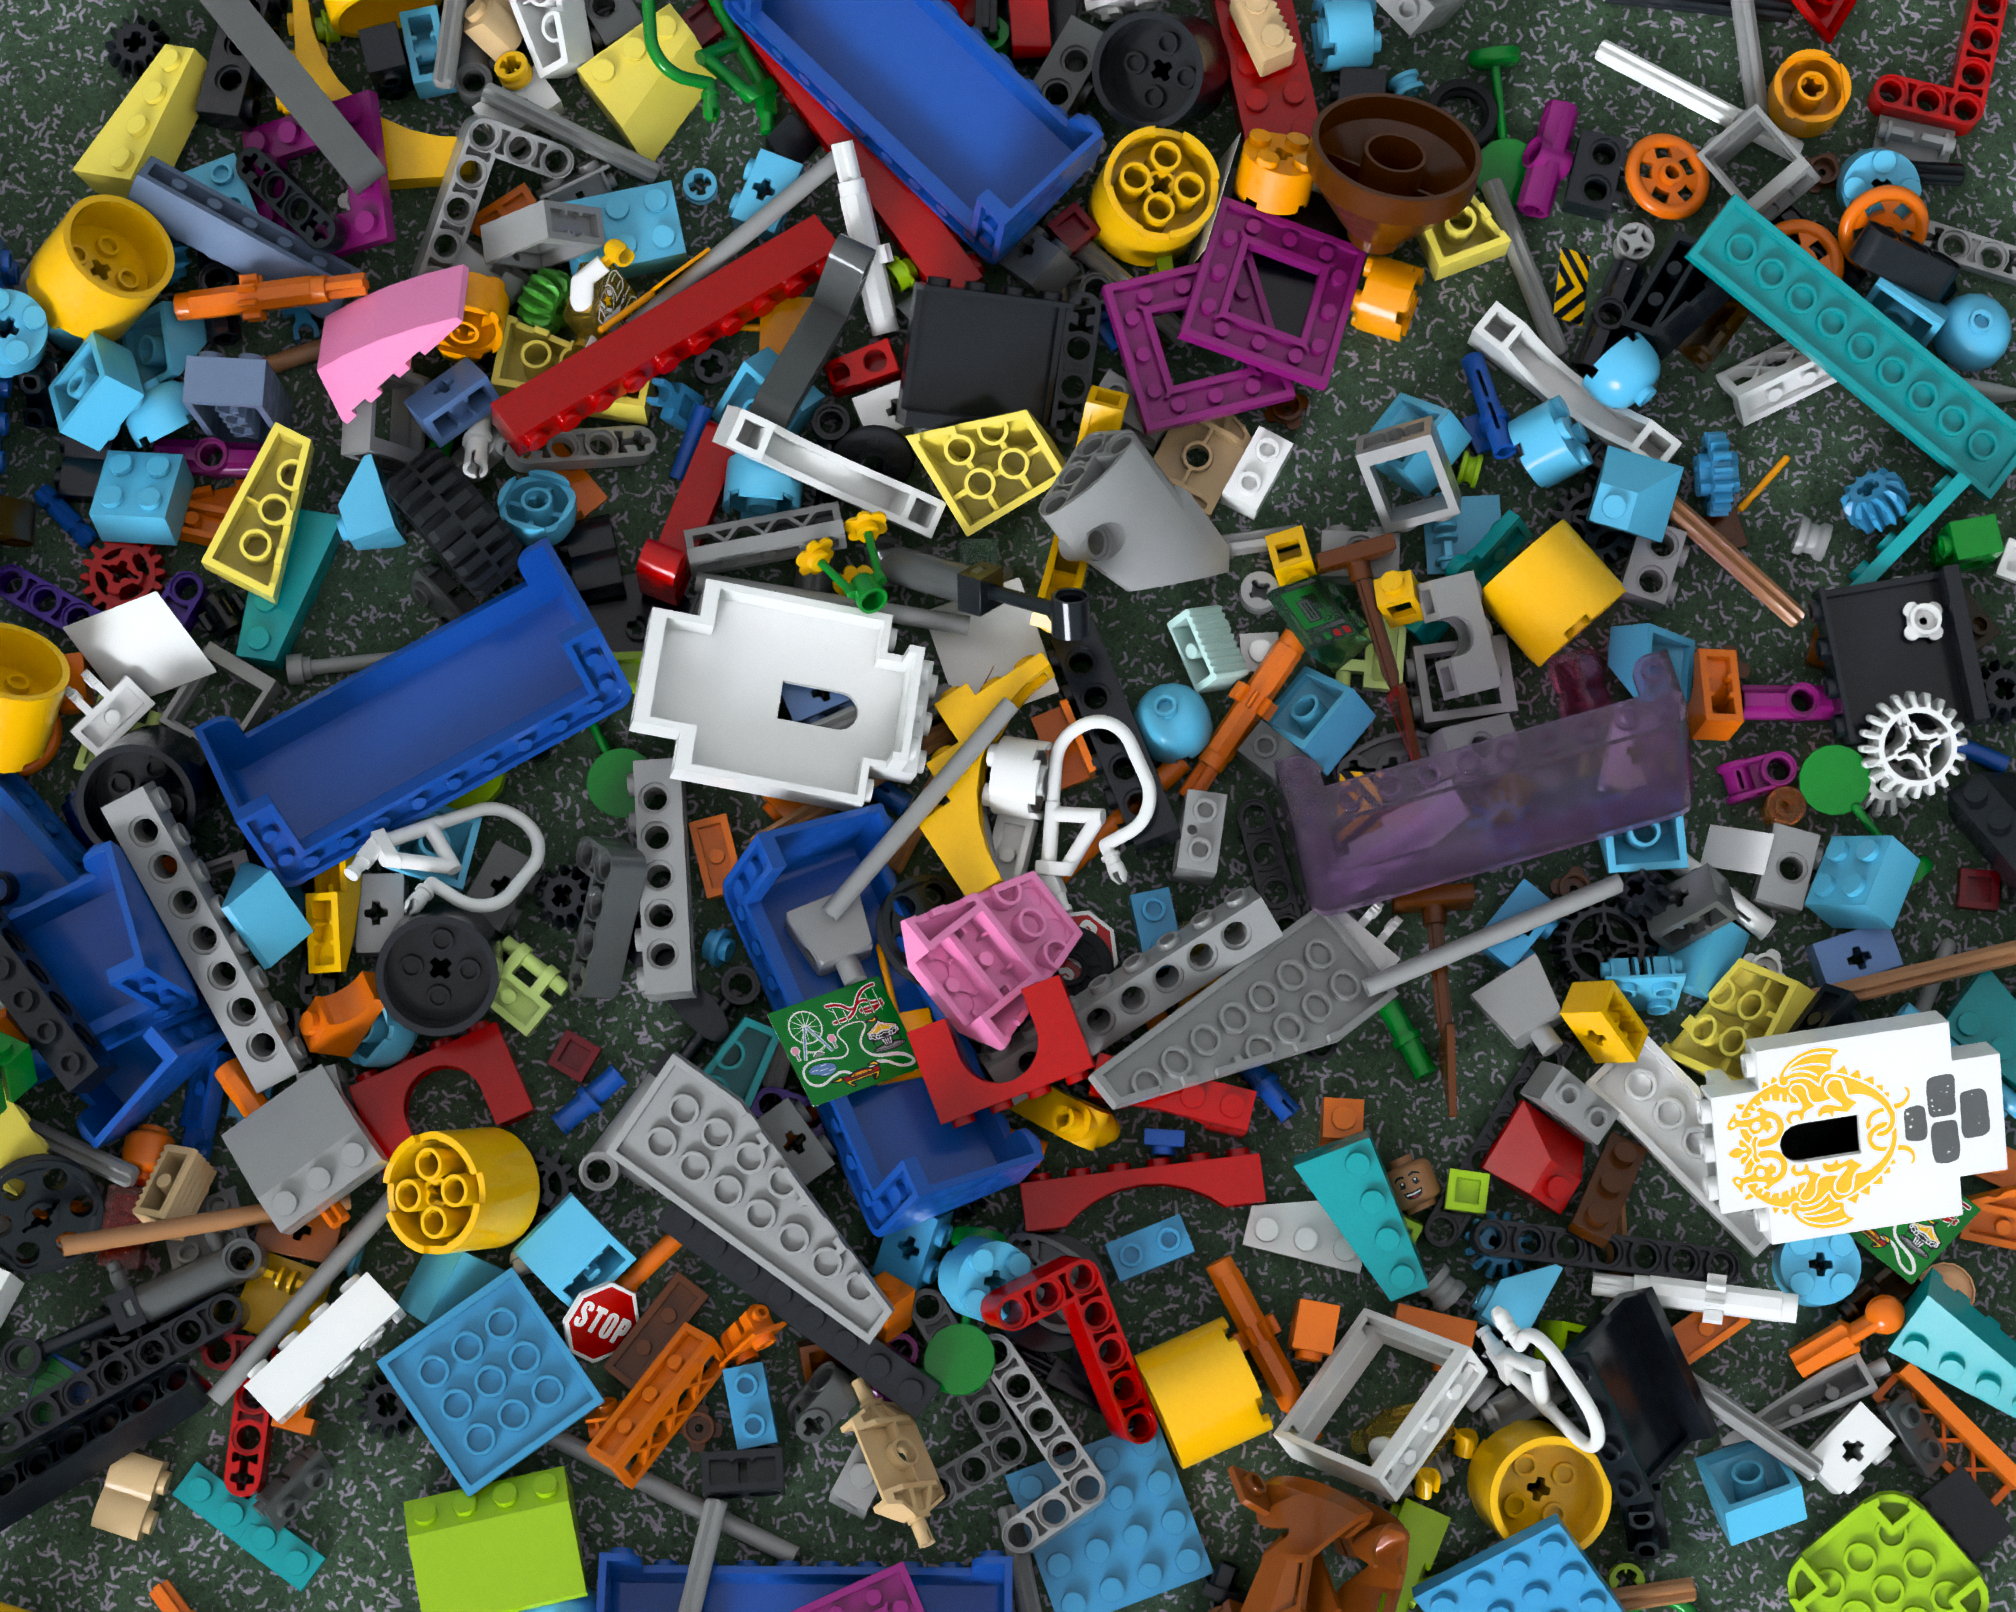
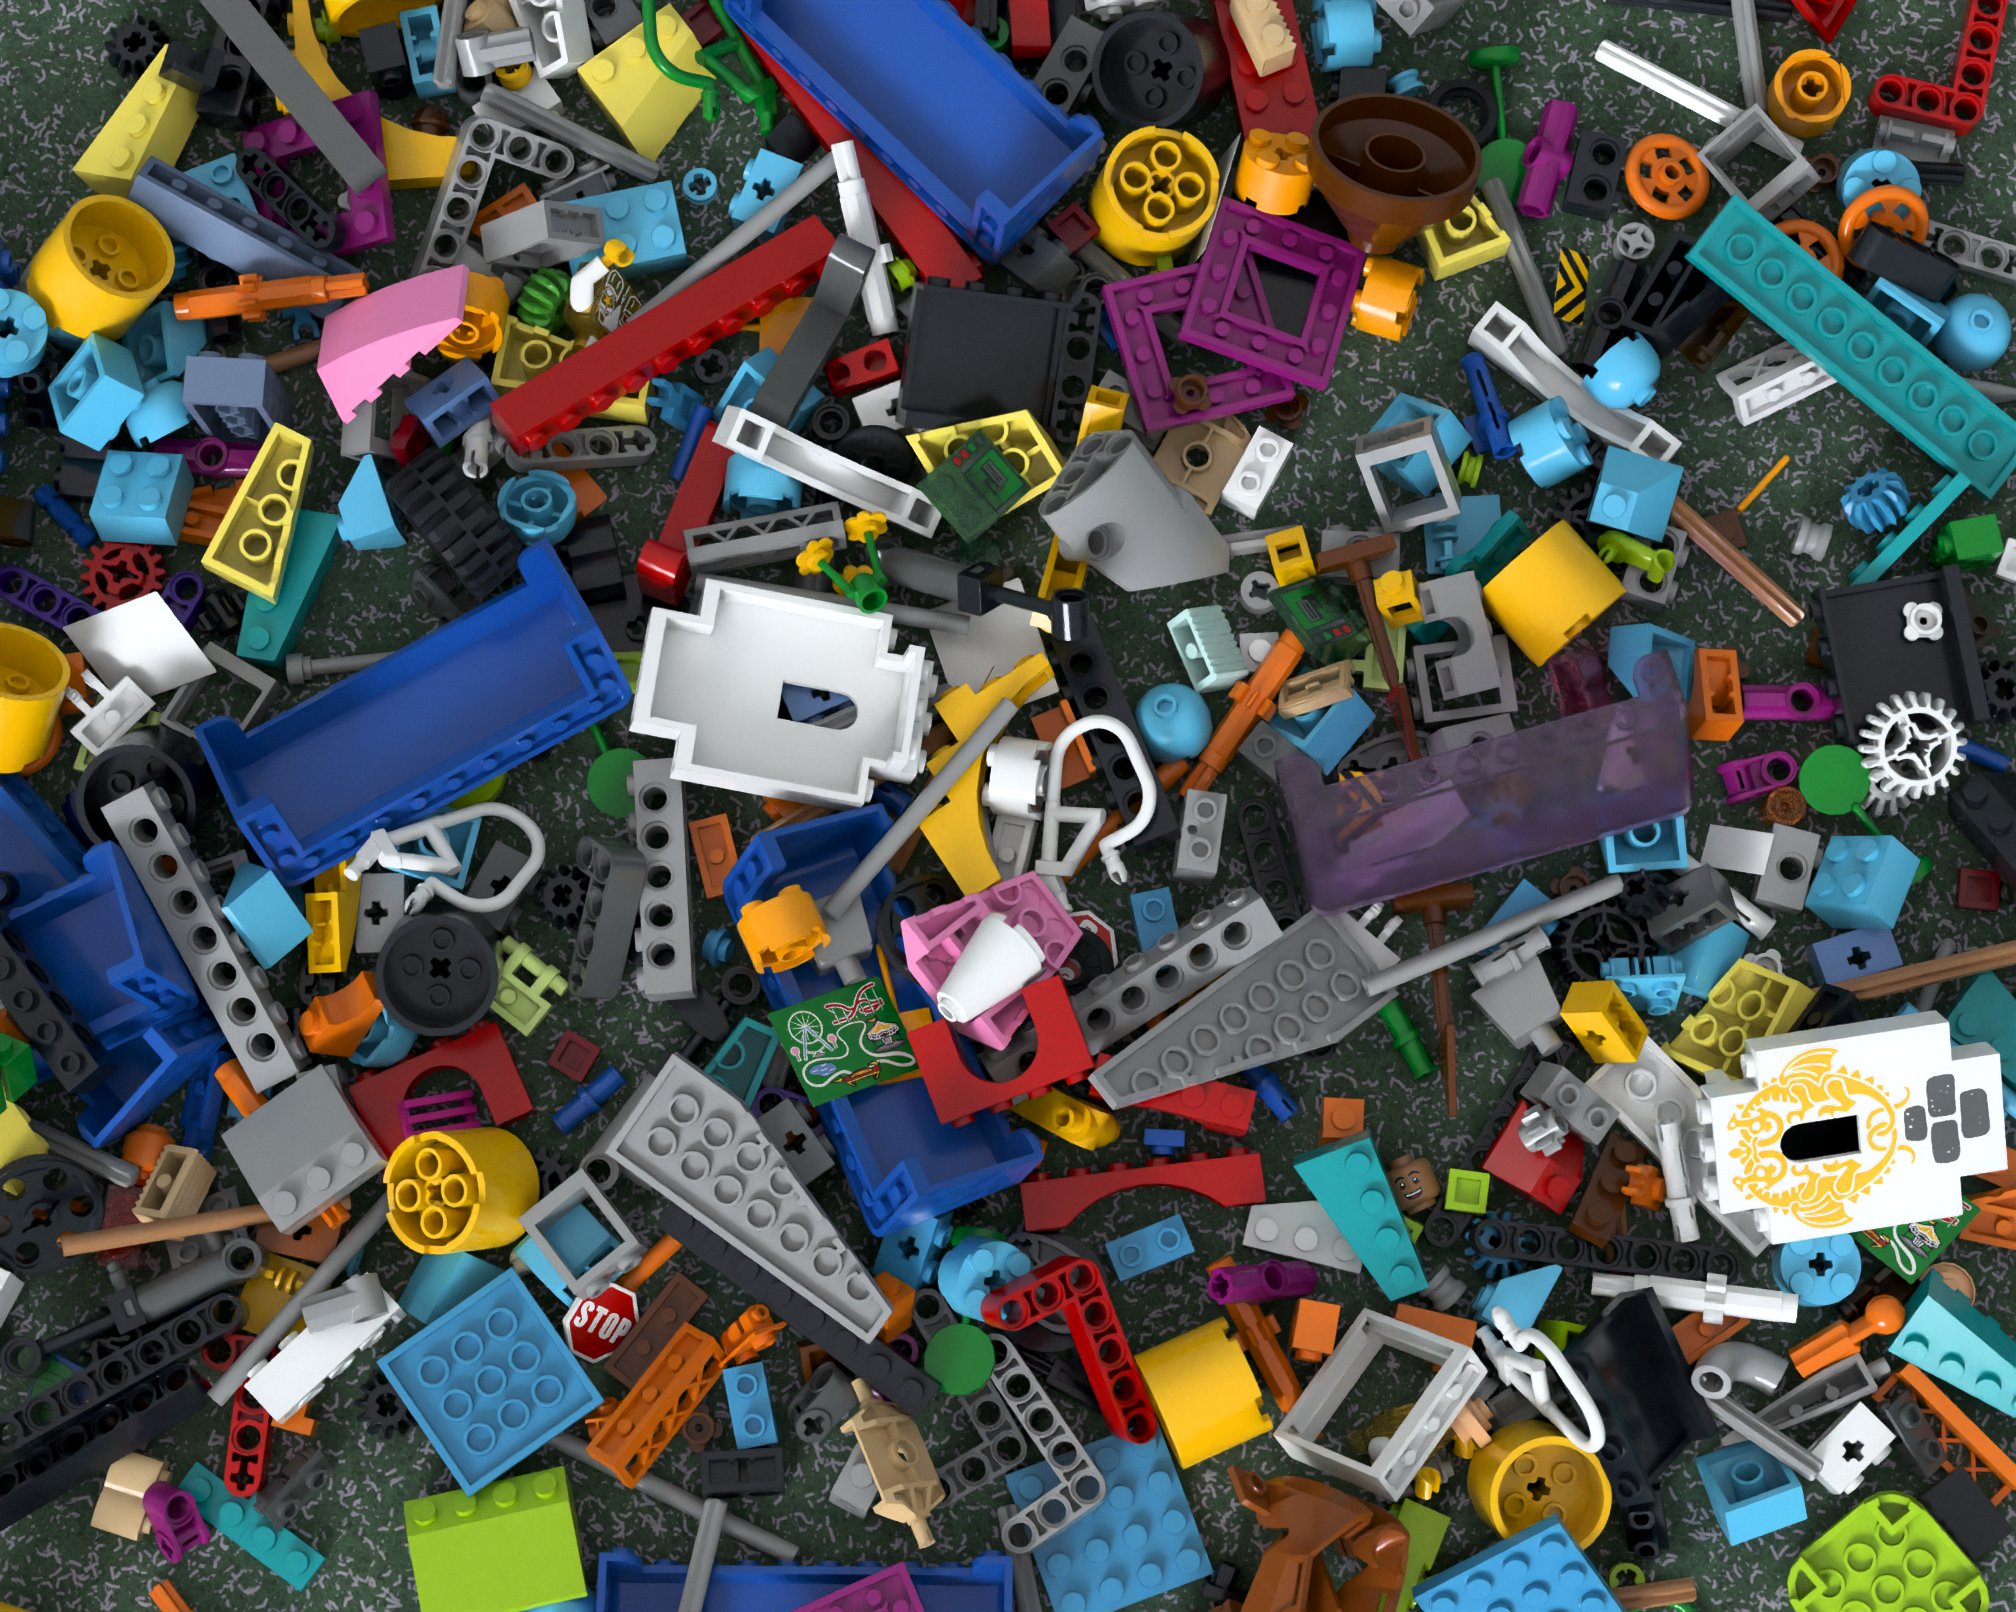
(177, 1525): none -> magenta piece
(192, 68): none -> black panel
(355, 1302): none -> light grey piece
(409, 439): none -> dark red plate
(431, 120): none -> reddish brown plate
(466, 1110): none -> dark pink tile
(484, 51): none -> light grey piece
(561, 1202): none -> light grey window
(647, 296): light orange piece -> none
(782, 930): none -> light orange brick
(974, 486): none -> clear green slope
(990, 969): none -> white cone
(1194, 383): none -> reddish brown plate
(1262, 1282): none -> magenta piece
(1316, 689): none -> tan tile
(1473, 1422): none -> light nougat plate
(1510, 956): none -> light grey pin
(1543, 1129): none -> light grey gear
(1622, 548): none -> lime piece
(1645, 1187): none -> orange plate
(1678, 1188): none -> white pin
(1716, 474): dark azure gear -> none
(1738, 1363): none -> light grey cylinder

